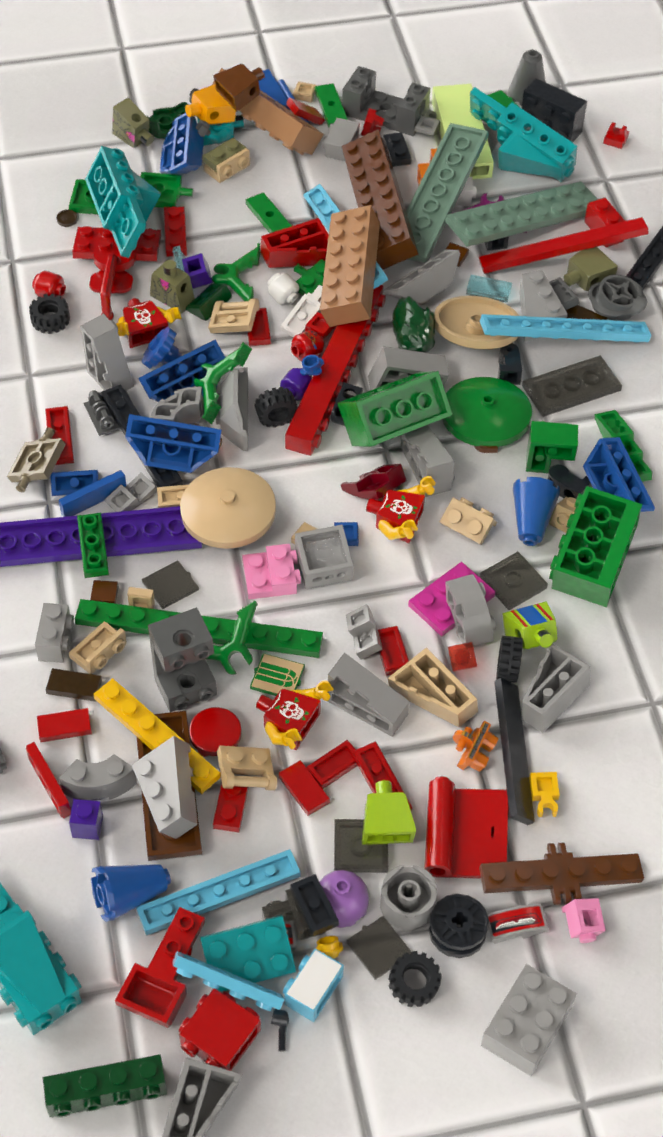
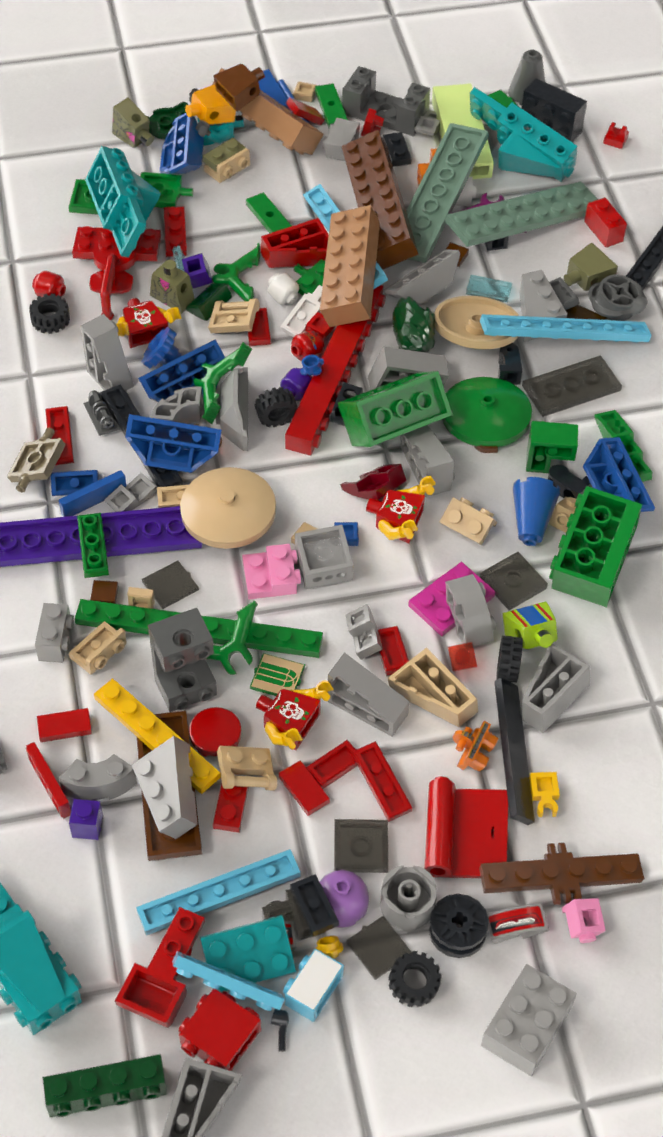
(67, 218): dark brown piece -> none
(73, 684): dark brown tile -> none
(127, 887): blue cone -> none
(387, 817): lime torso -> none
(563, 245): red tile -> none

